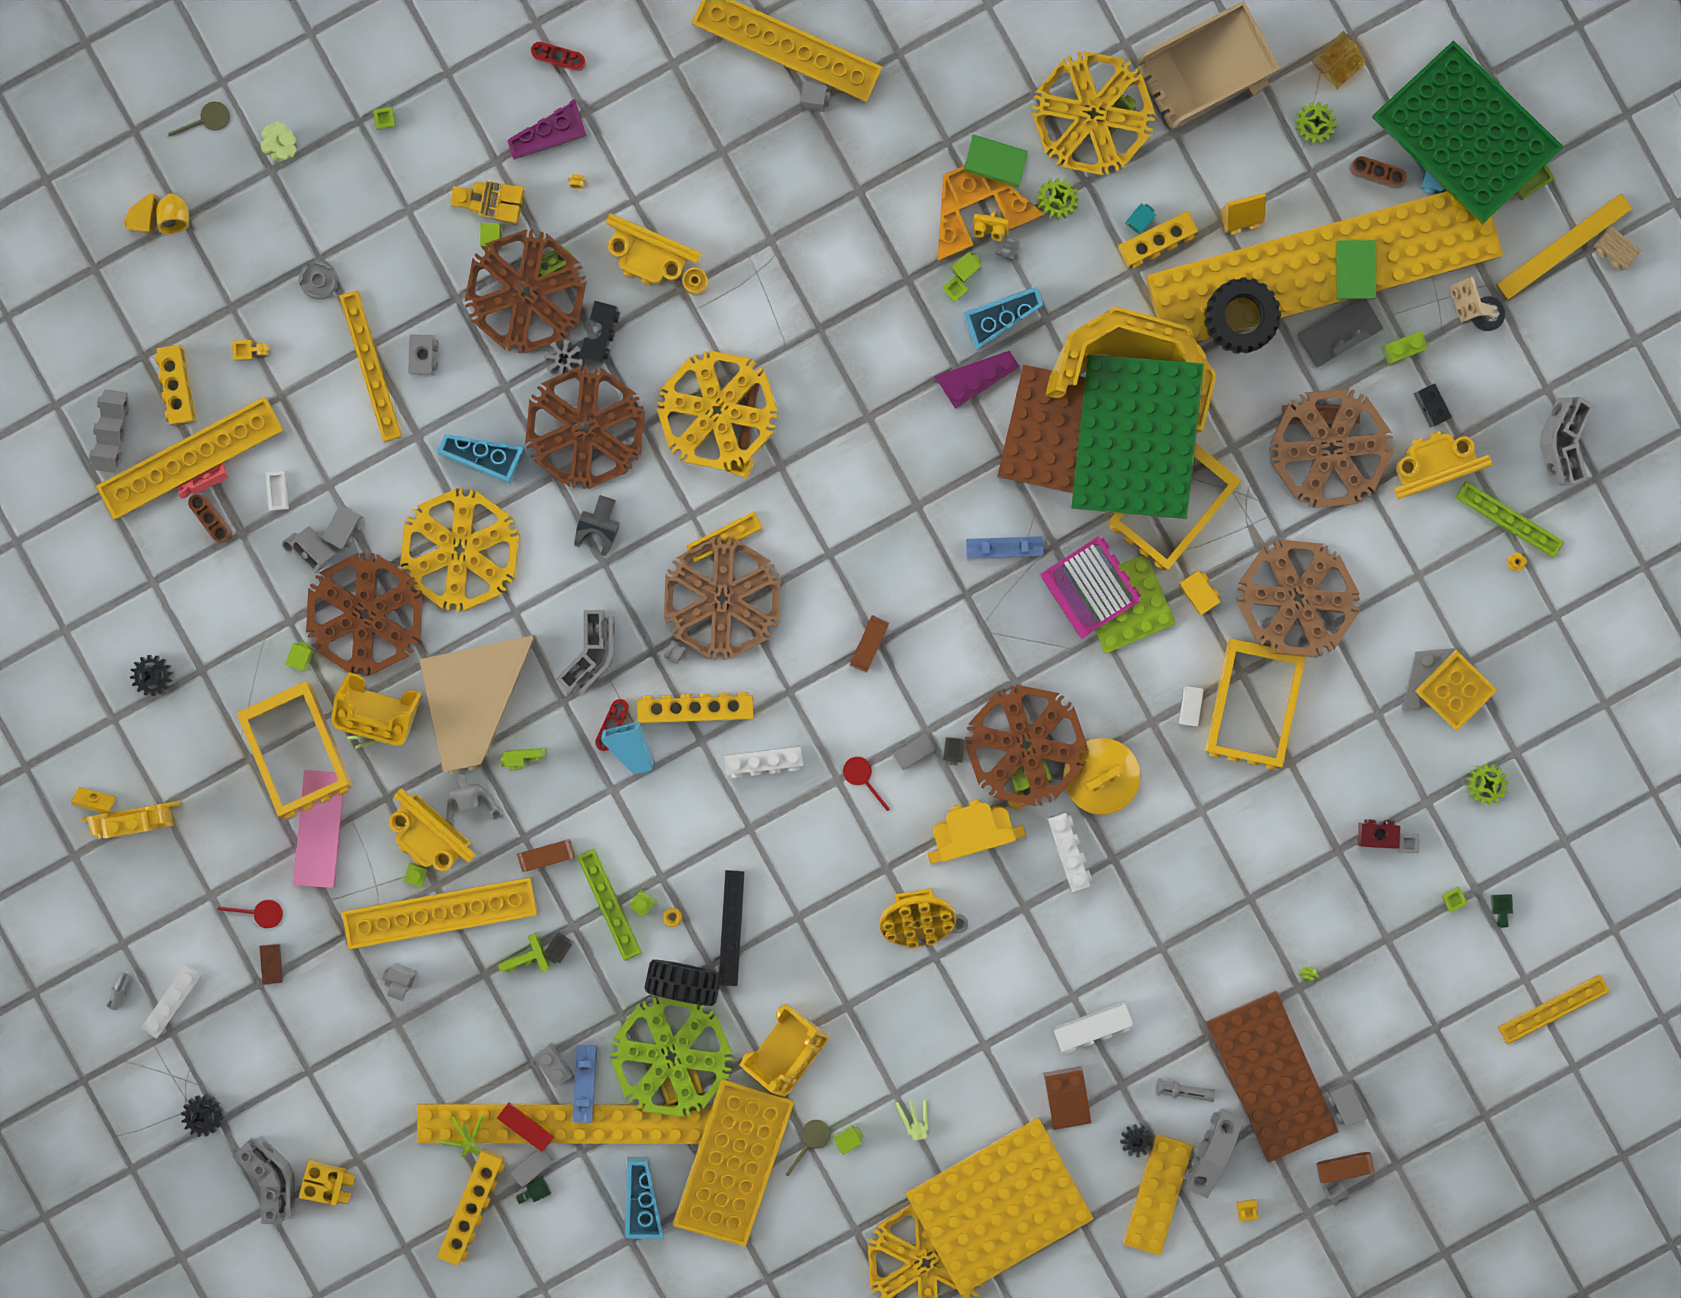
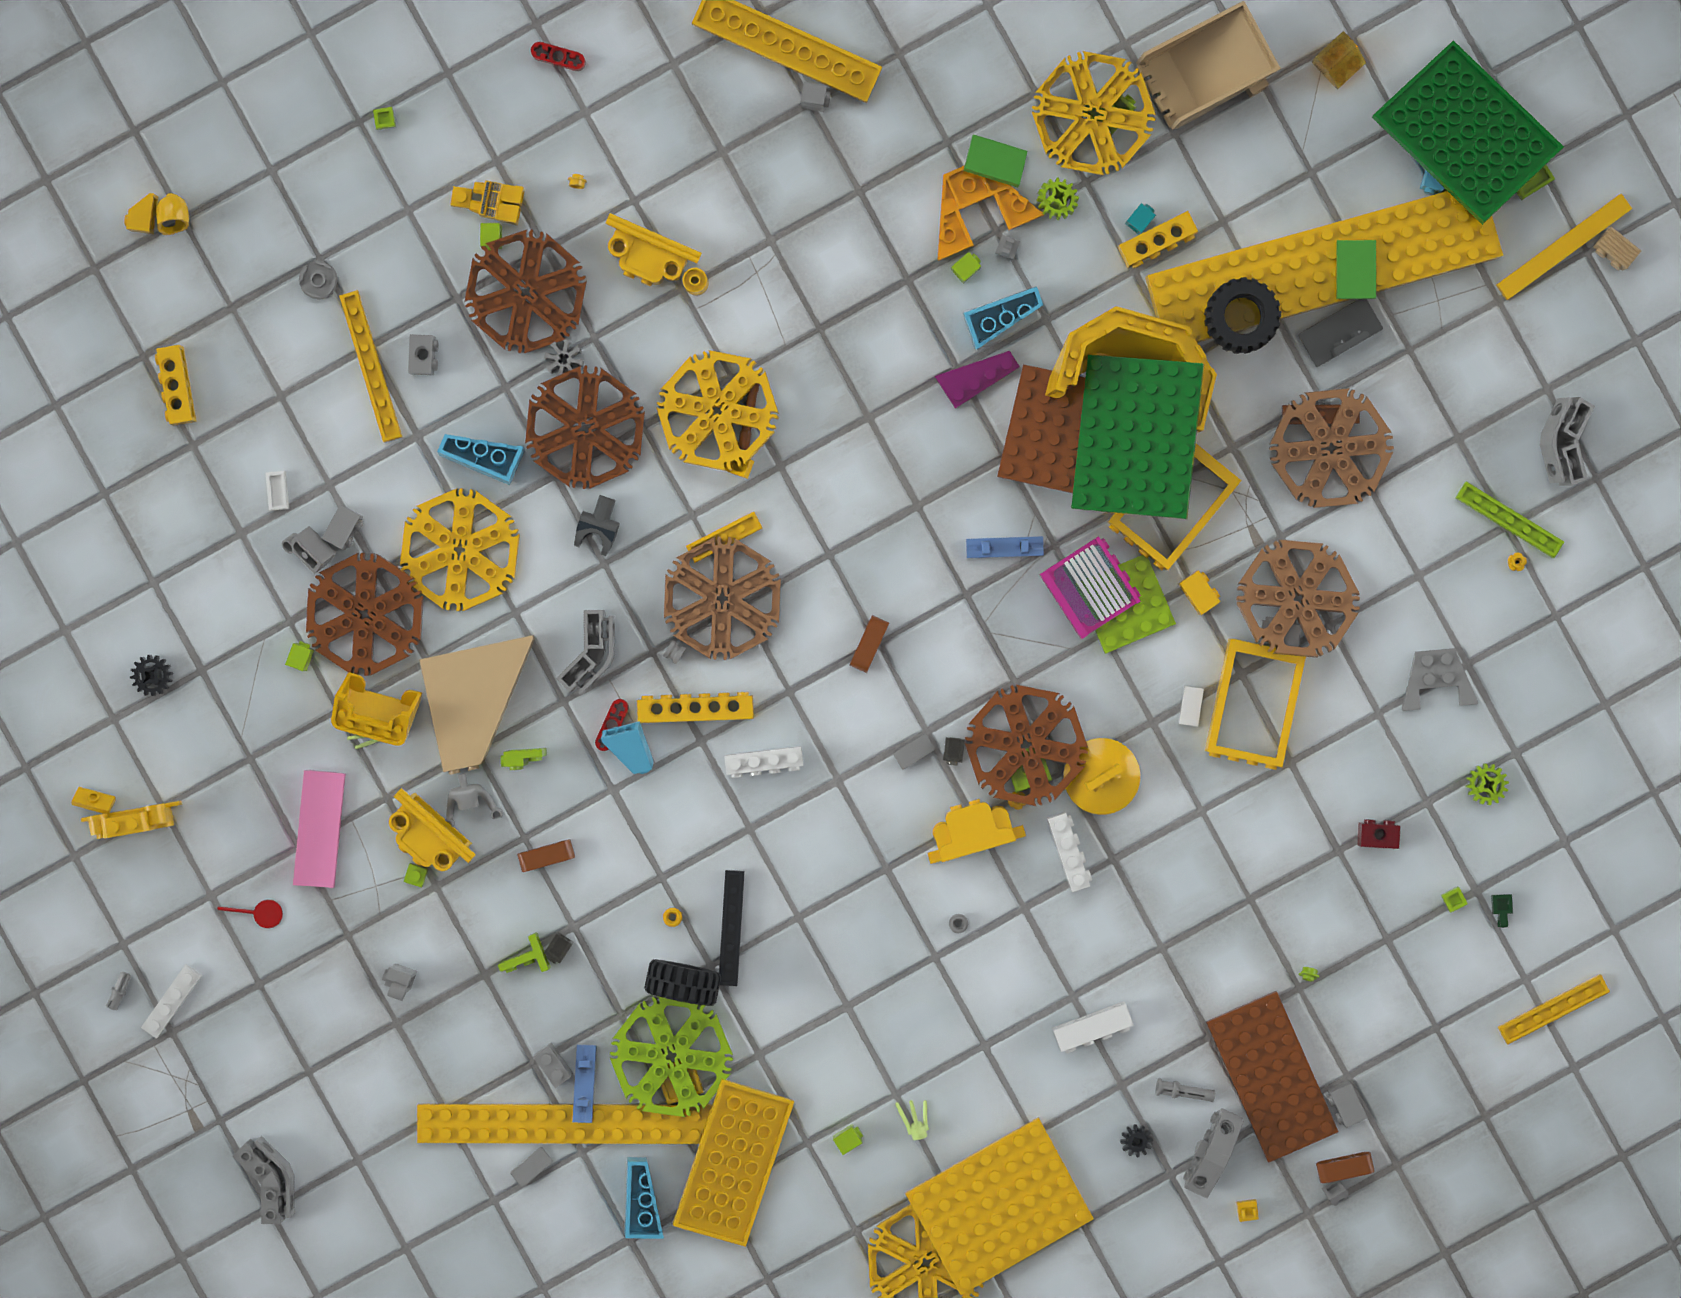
(109, 431): light grey brick -> none
(190, 458): yellow plate -> none
(197, 1109): black gear -> none
(202, 512): dark orange beam -> none
(204, 481): coral plate -> none
(213, 116): olive piece -> none
(244, 349): yellow plate -> none
(271, 964): copper tile -> none
(278, 141): yellowish green plant -> none
(320, 796): yellow window -> none
(325, 1183): yellow hips -> none
(439, 913): yellow plate -> none
(448, 1251): yellow brick -> none
(468, 1142): lime plant -> none
(525, 1127): red tile -> none
(536, 1190): dark green plate -> none
(549, 132): magenta wing -> none
(553, 262): lime plate -> none
(597, 349): black arch -> none
(609, 904): lime tile -> none
(642, 903): lime brick -> none
(785, 1052): yellow windscreen -> none
(815, 1135): olive piece -> none
(857, 772): red piece -> none
(917, 917): yellow bracket -> none
(955, 289): lime plate -> none
(990, 224): yellow hips -> none
(1067, 1097): dark orange slope -> none
(1158, 1194): yellow plate -> none
(1243, 214): yellow slope -> none
(1323, 123): lime gear -> none
(1387, 172): dark orange beam -> none
(1405, 347): lime brick -> none
(1409, 843): light grey tile -> none
(1432, 405): black brick -> none
(1437, 462): yellow brick -> none
(1456, 690): yellow plate -> none
(1485, 312): tan plate -> none

